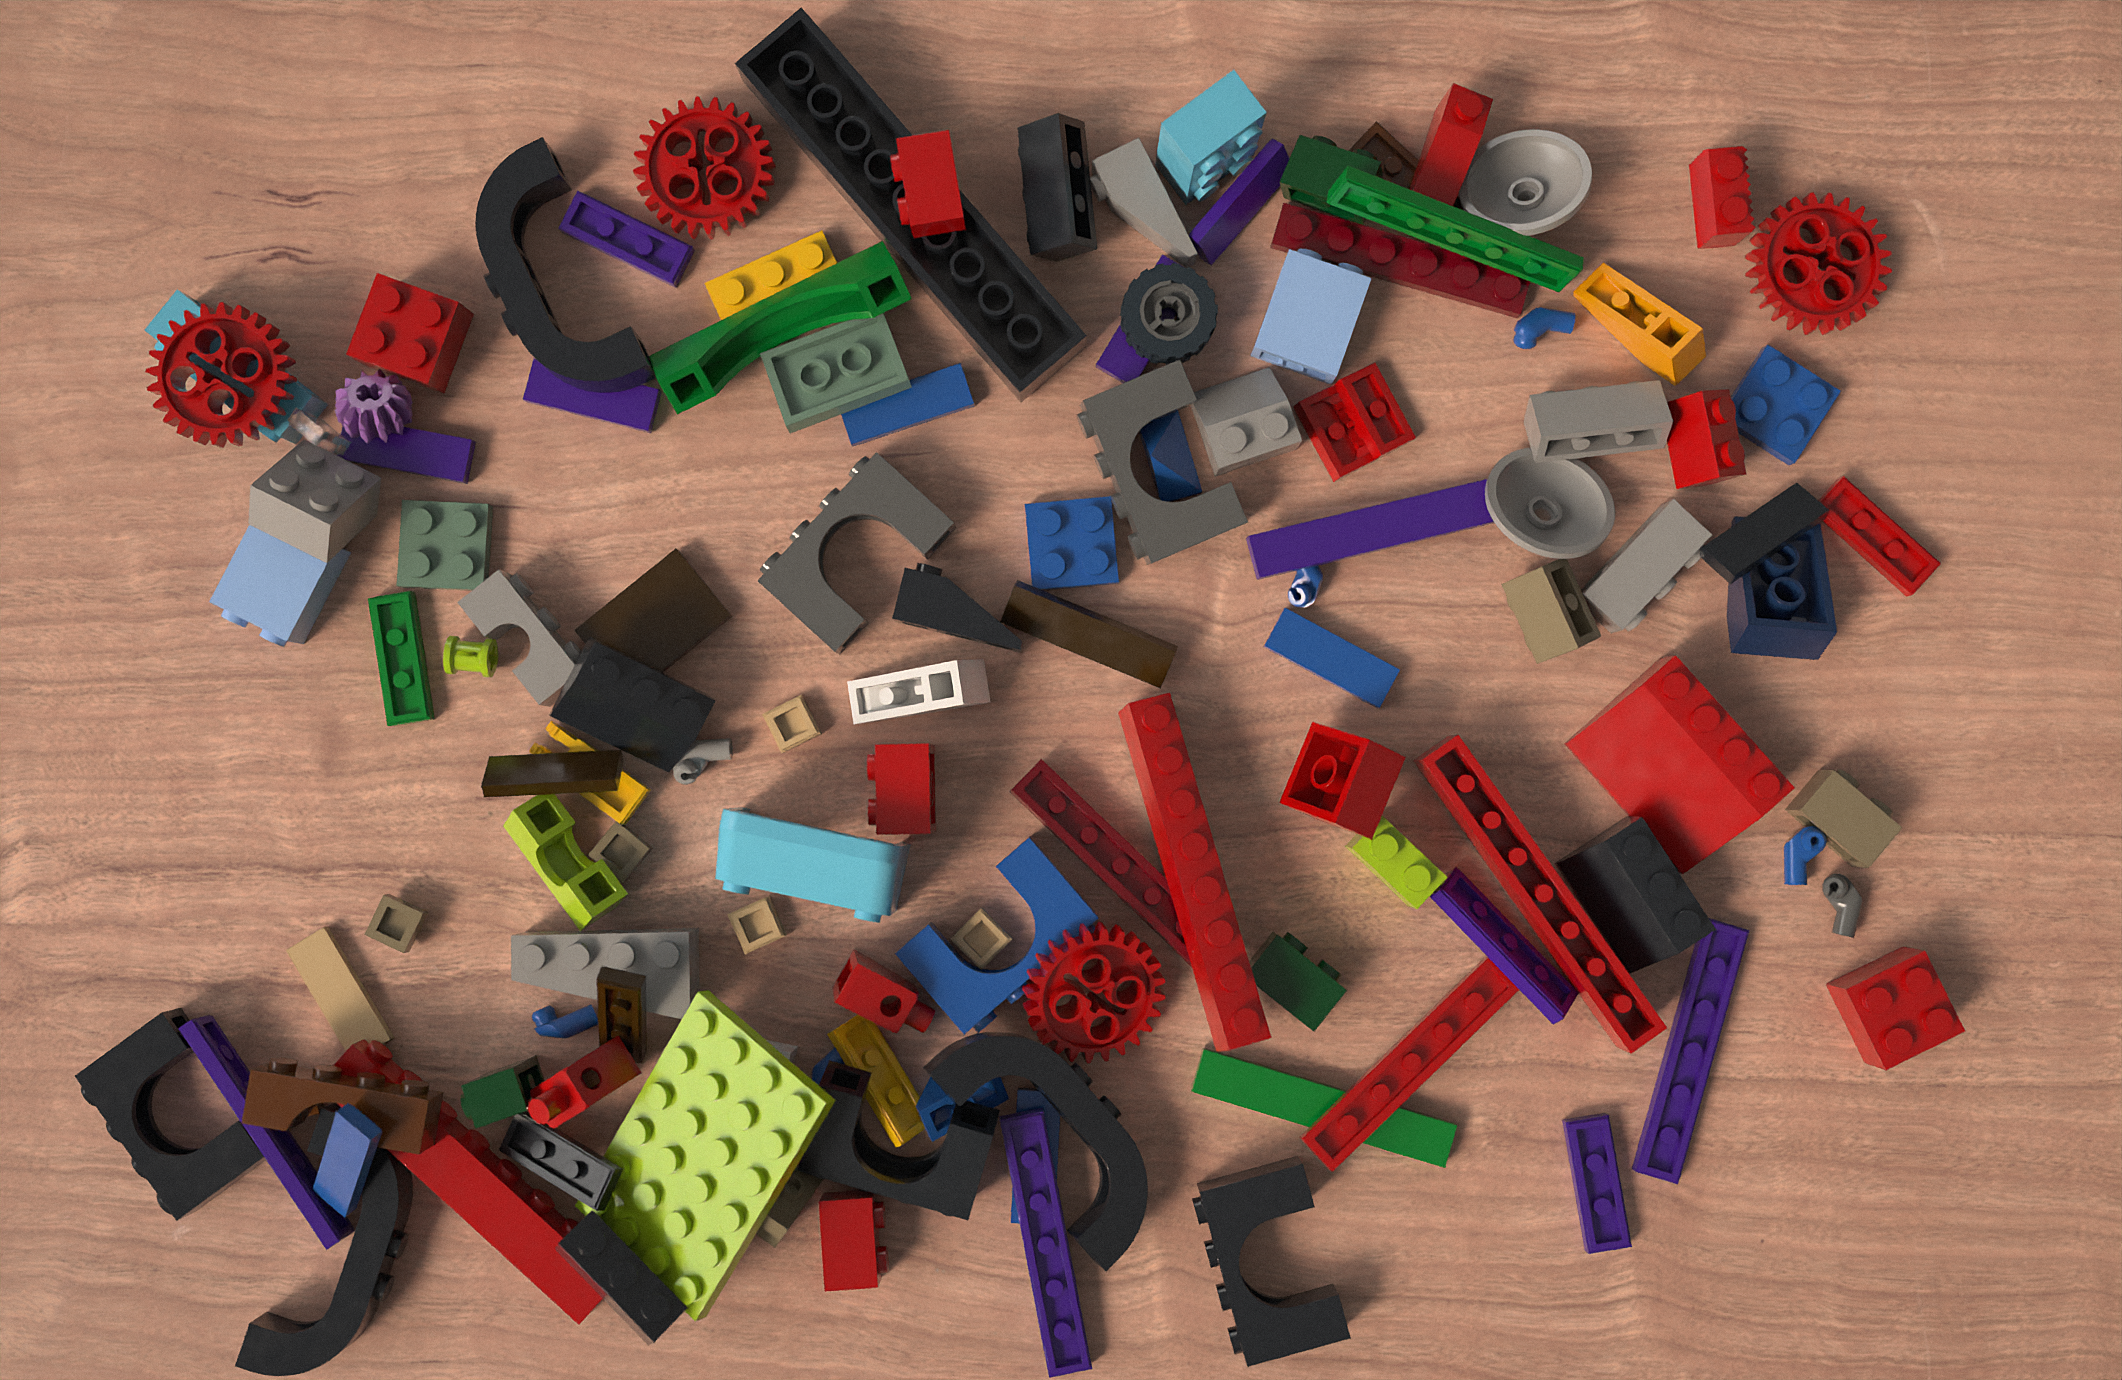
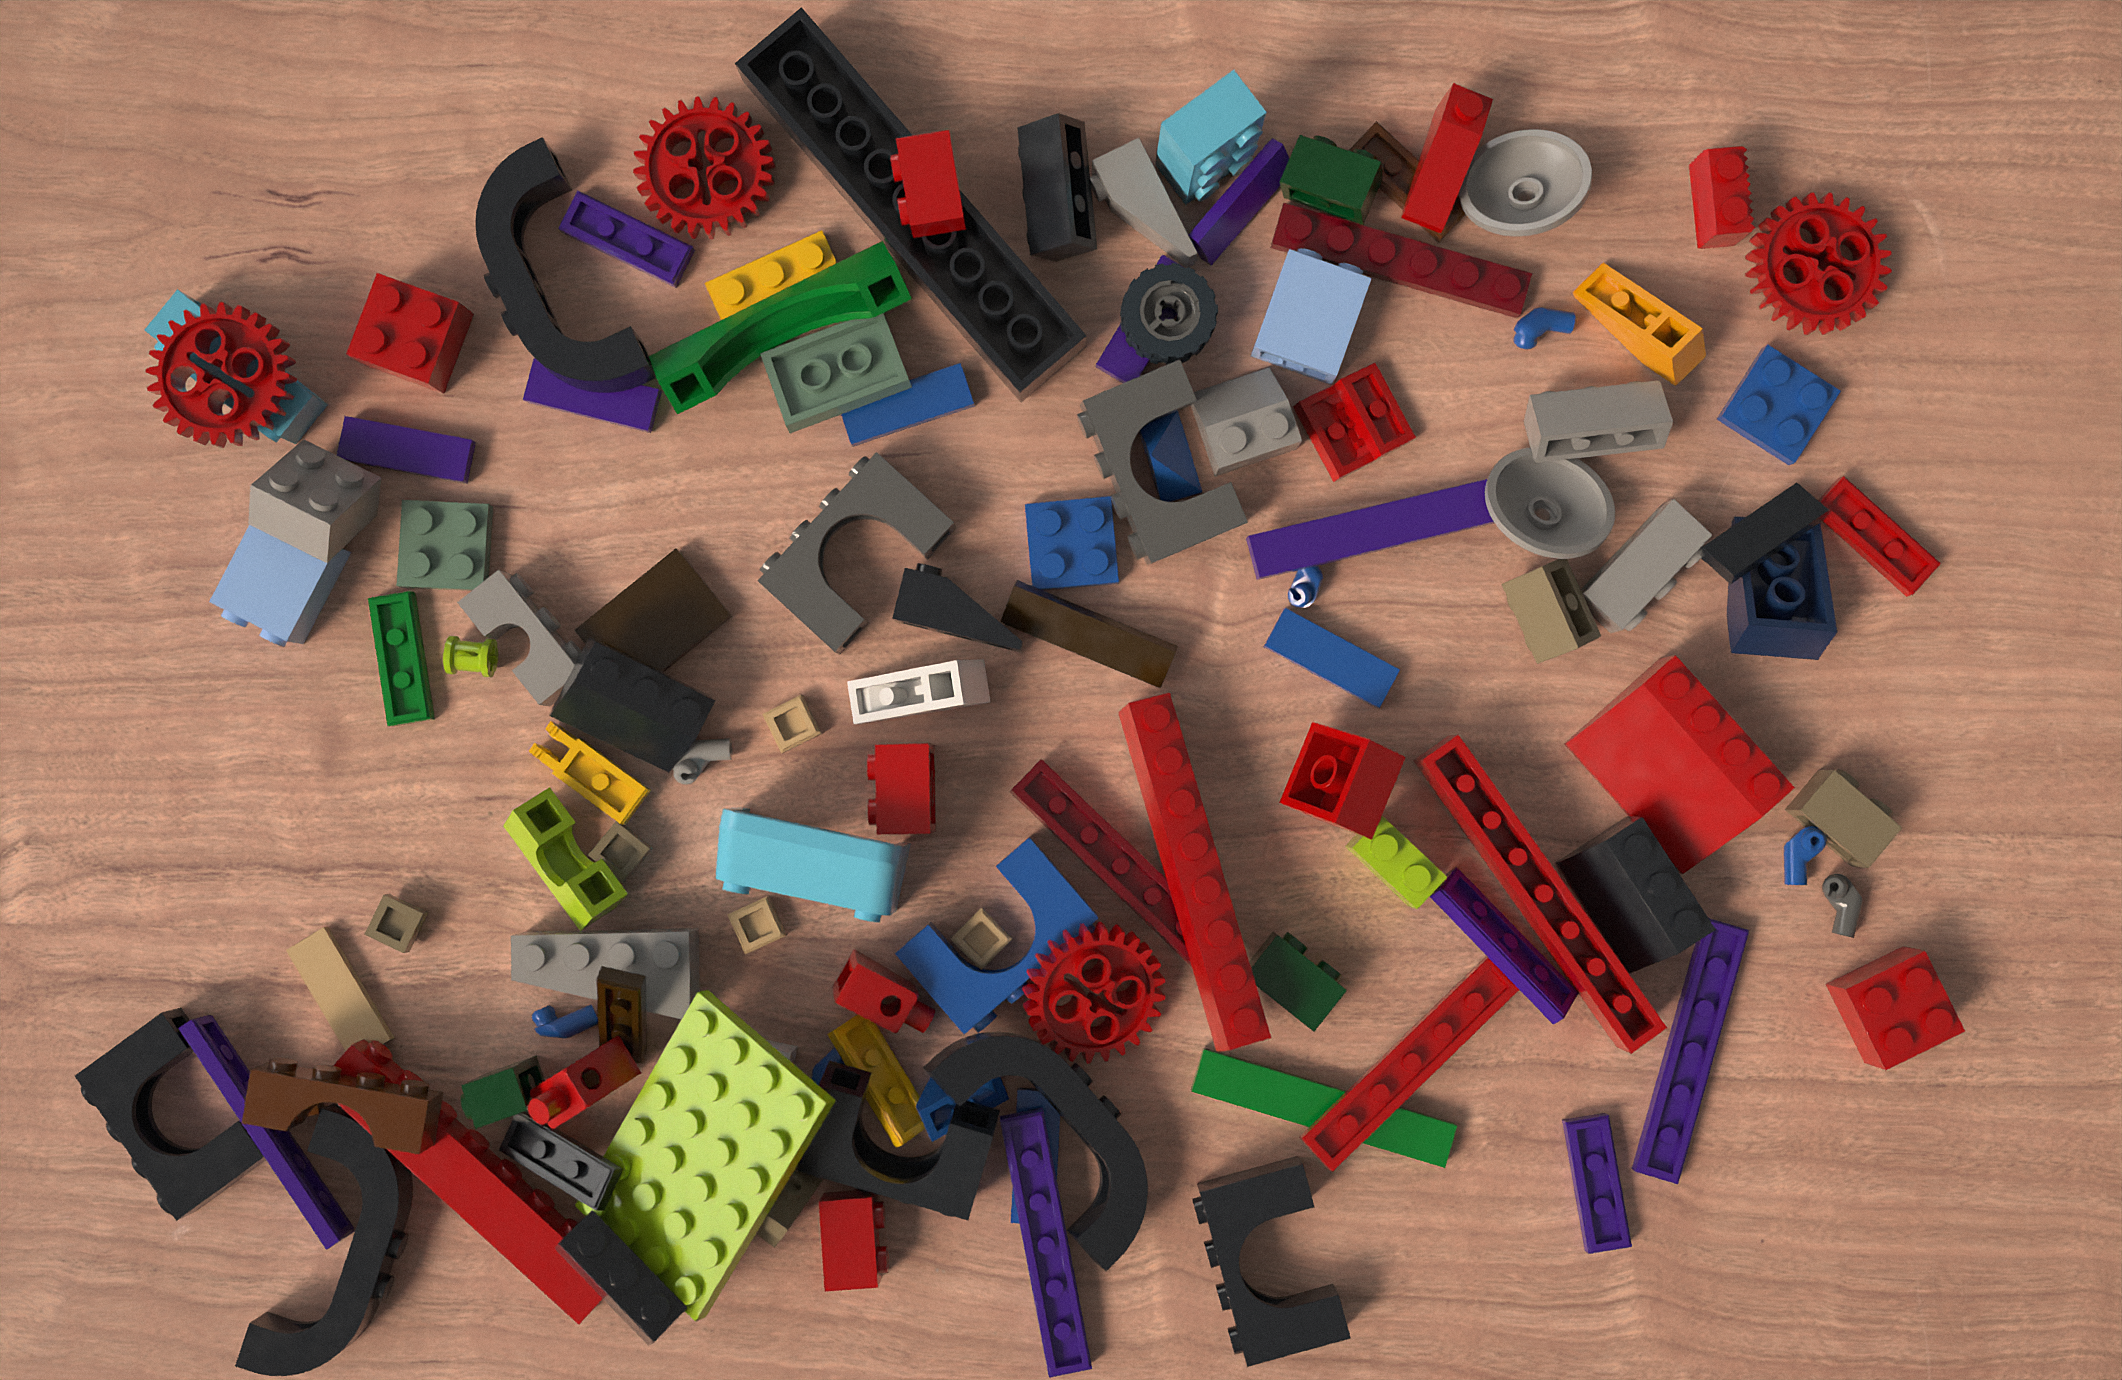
(318, 432): clear tile -> none
(347, 1159): tile -> none
(373, 406): medium lavender gear -> none
(552, 773): dark brown tile -> none
(1454, 229): green tile -> none
(1704, 439): red brick -> none

